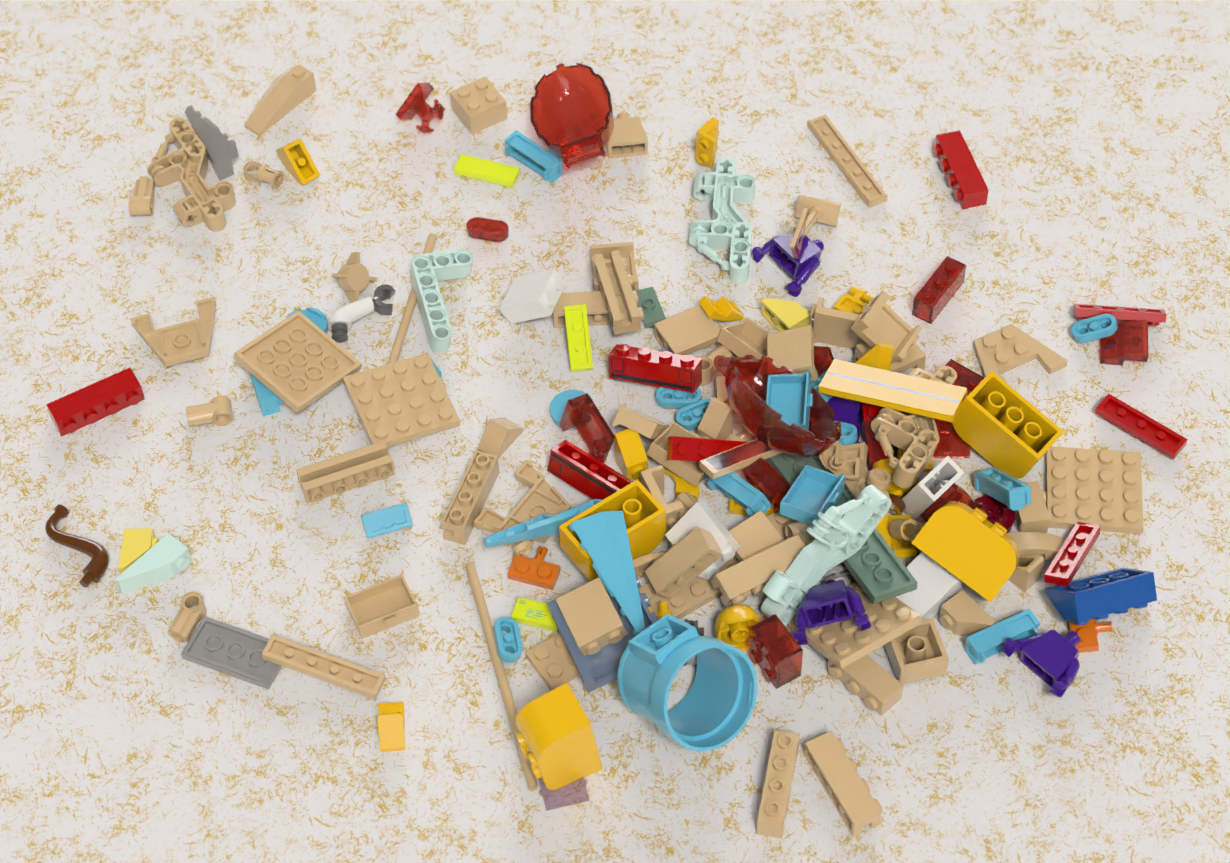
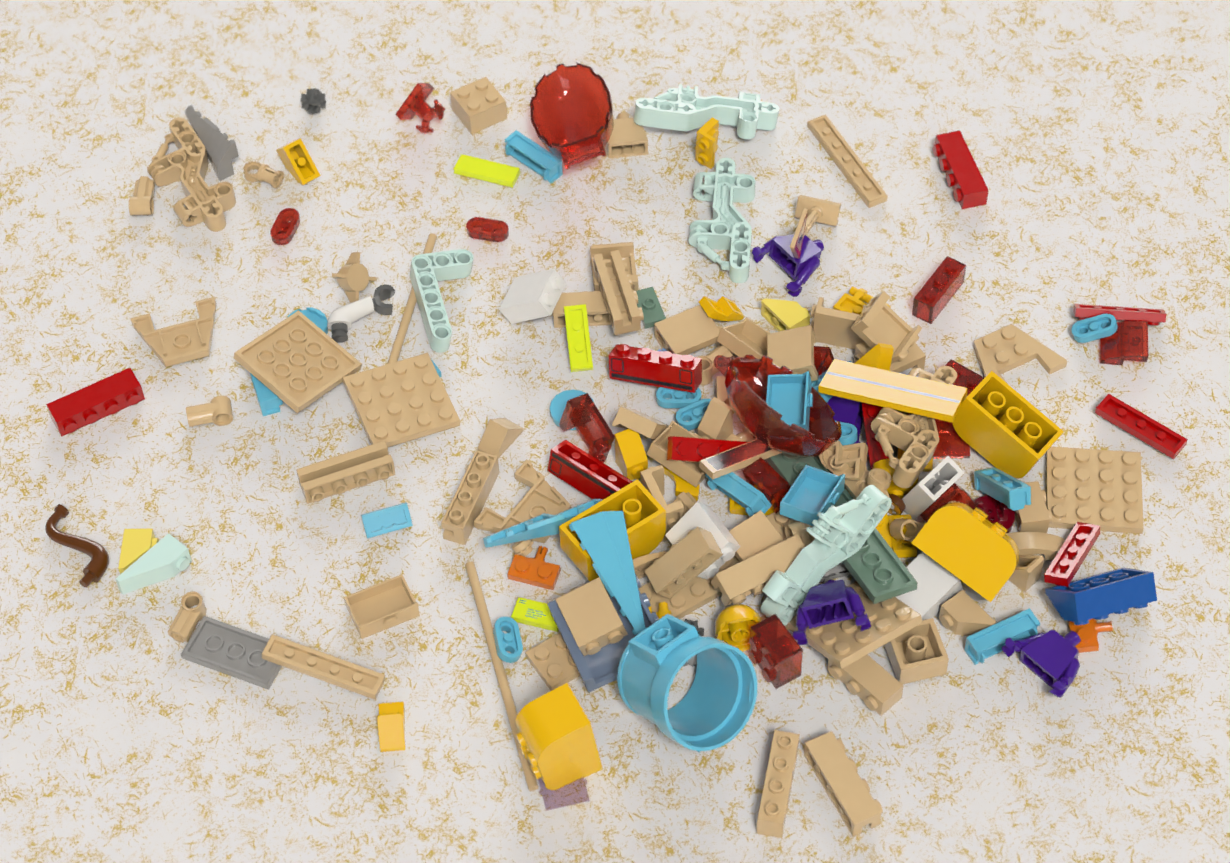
(280, 98): tan wedge -> none
(282, 229): none -> clear red plate
(313, 100): none -> dark grey gear
(690, 111): none -> light aqua beam

